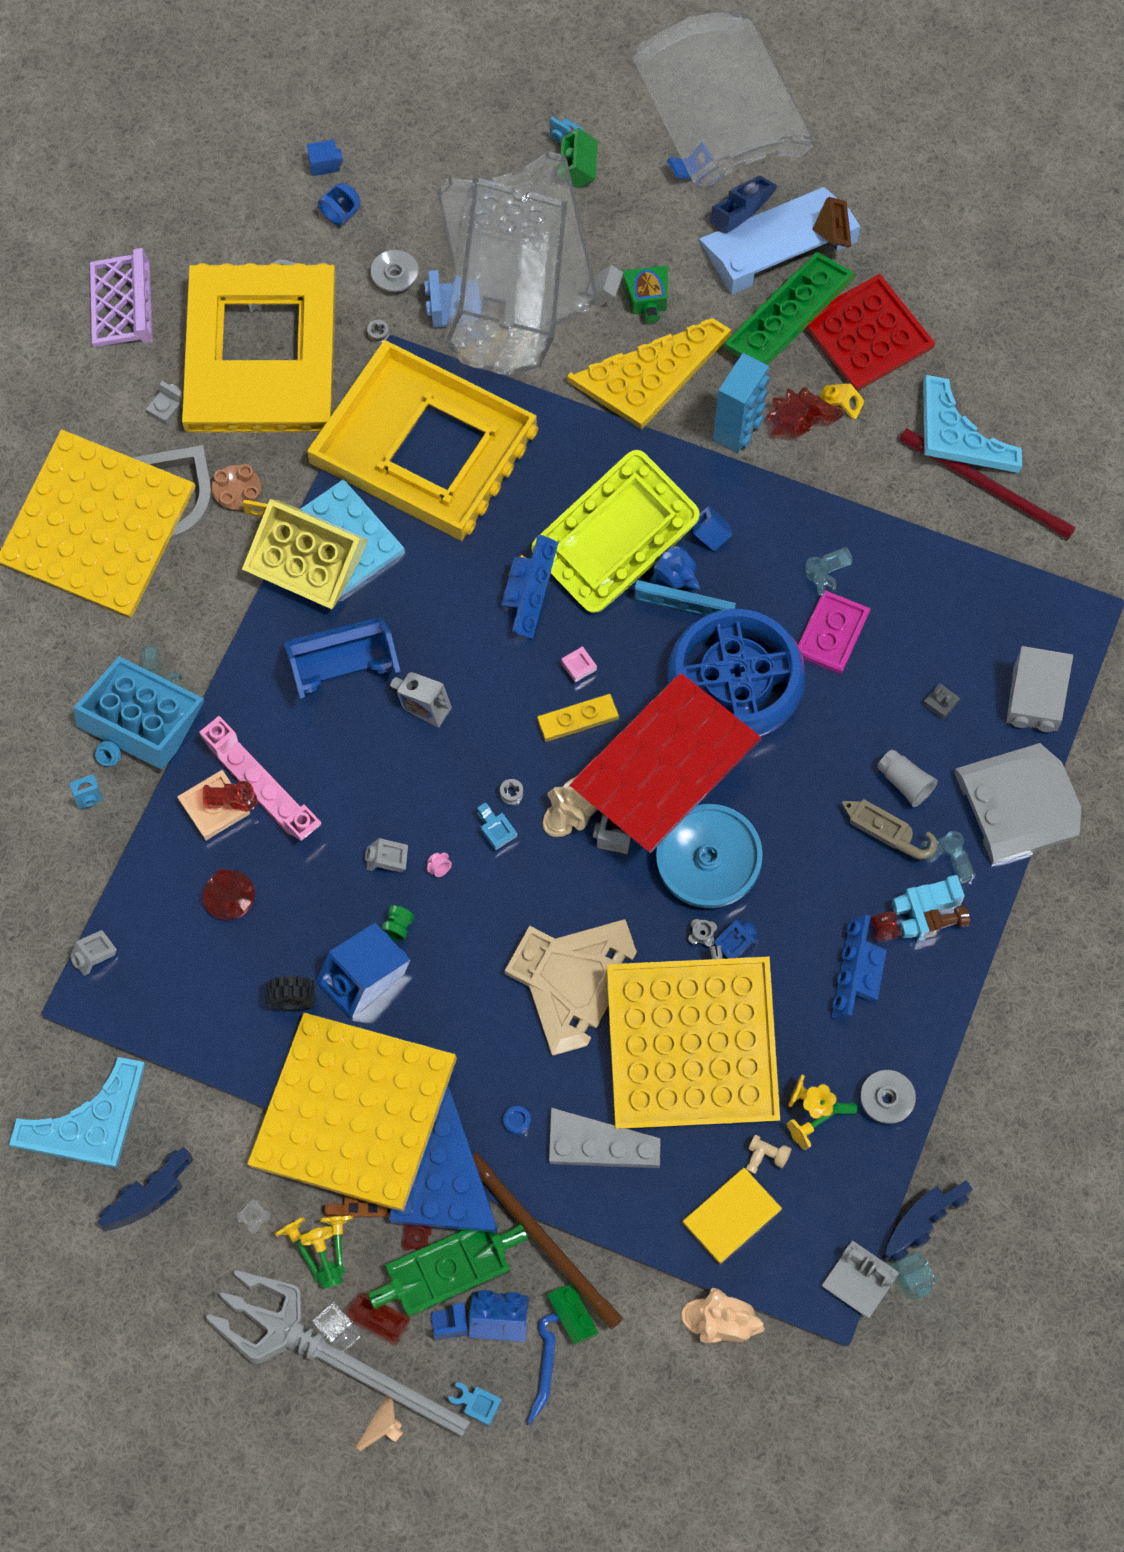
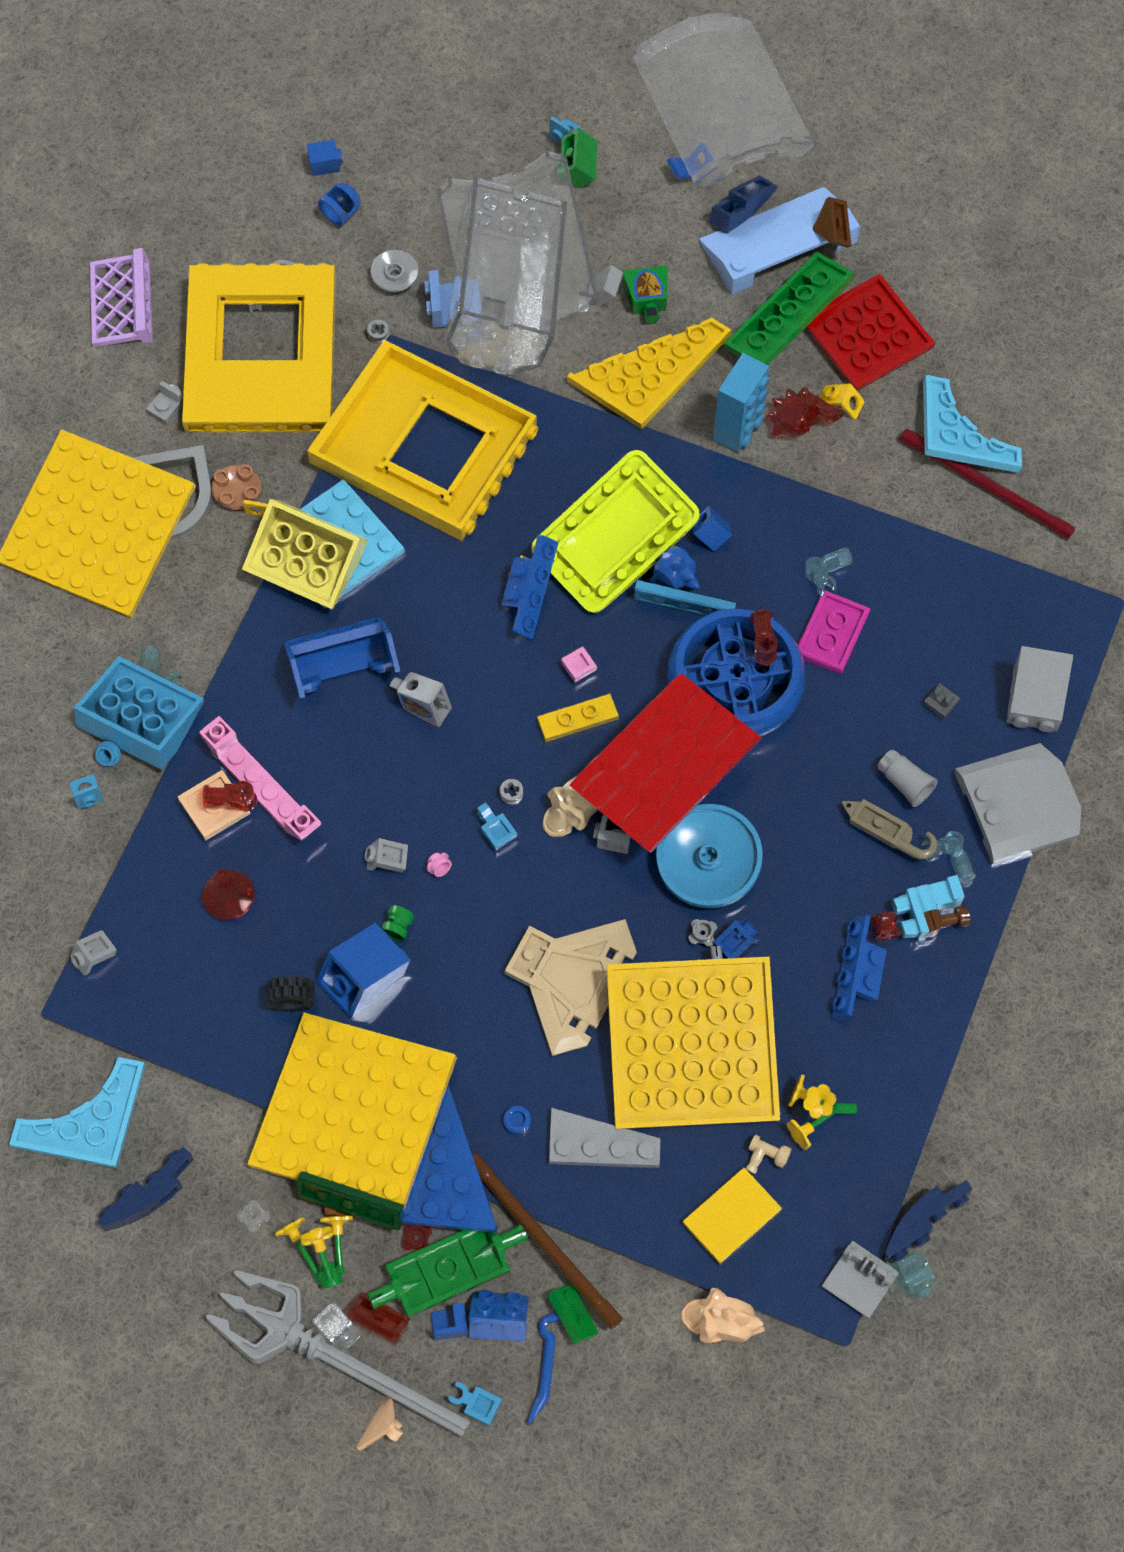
(350, 1200): none -> dark green tile
(764, 637): none -> clear red connector
(888, 1084): light grey dish -> none

